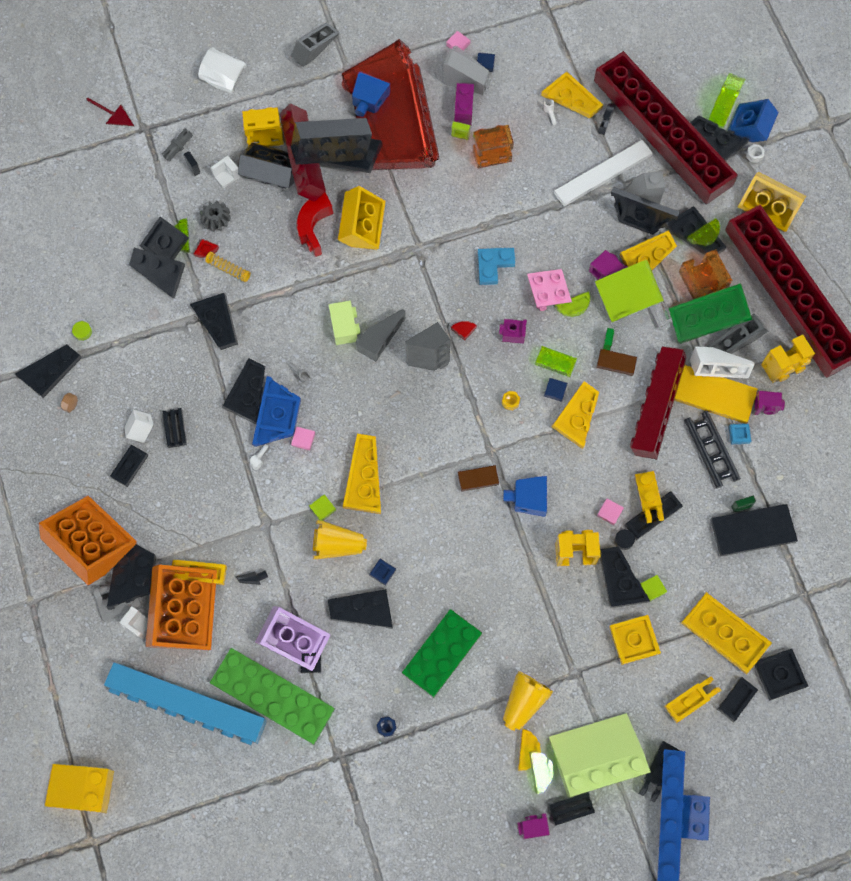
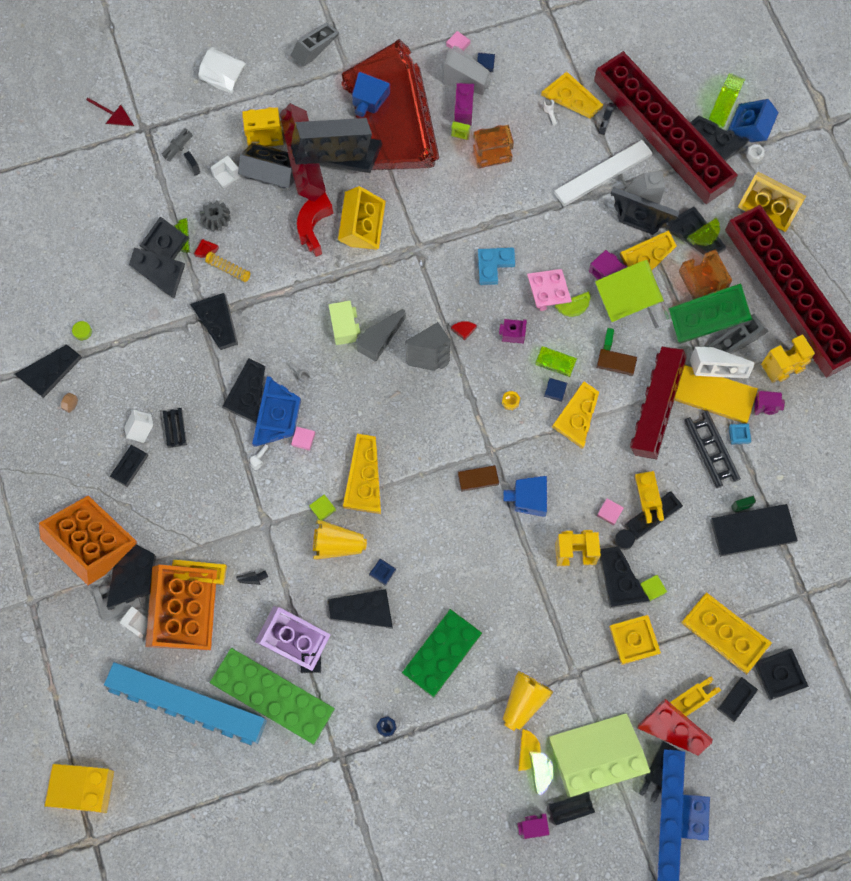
(675, 728): none -> red wing

